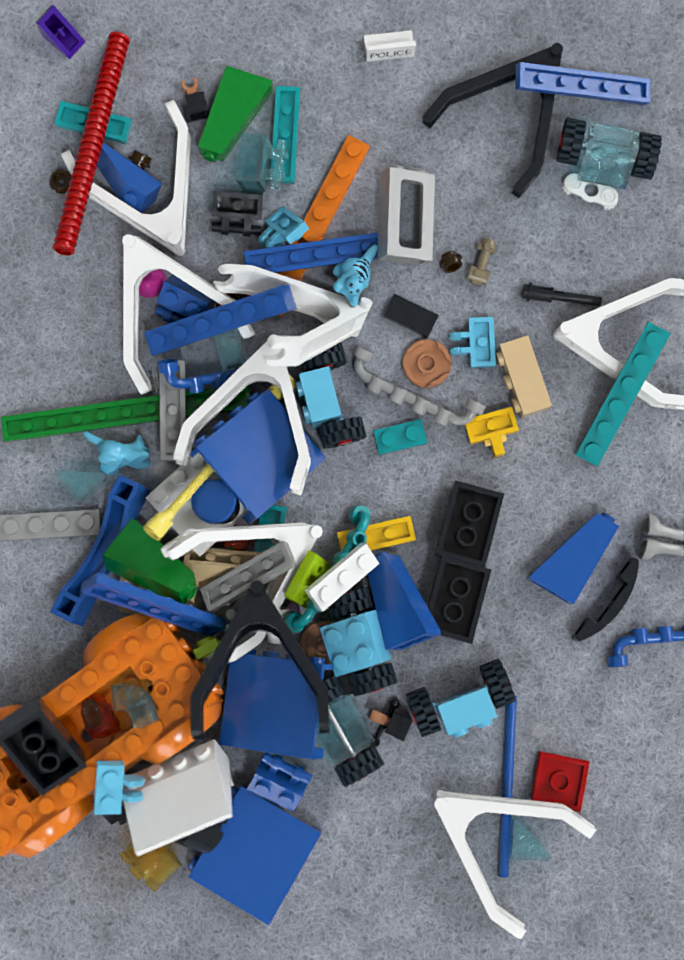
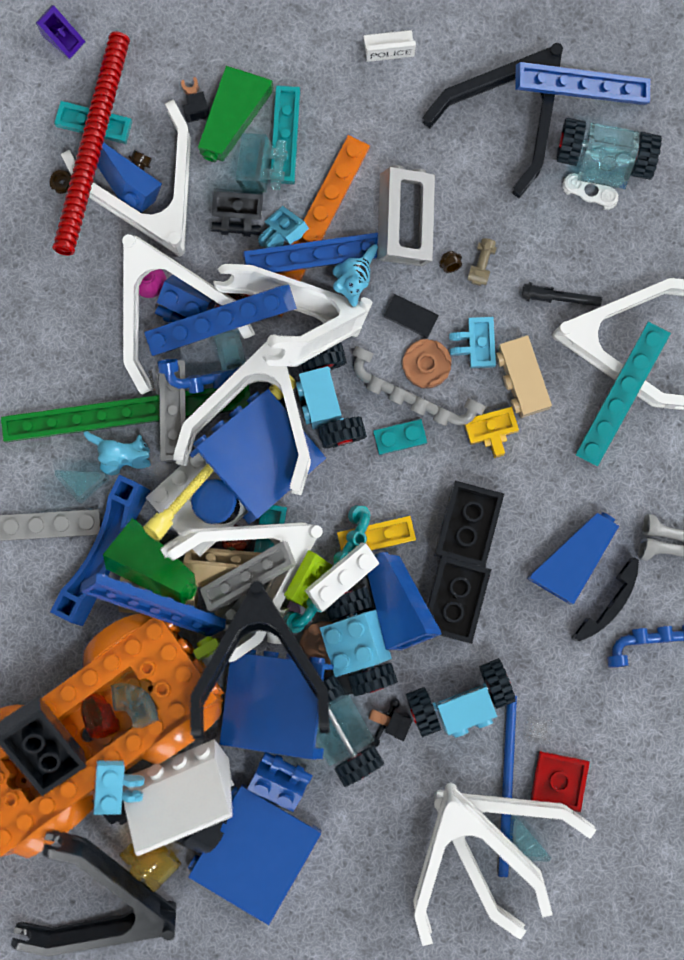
(147, 920): none -> black piece
(461, 818): none -> white piece

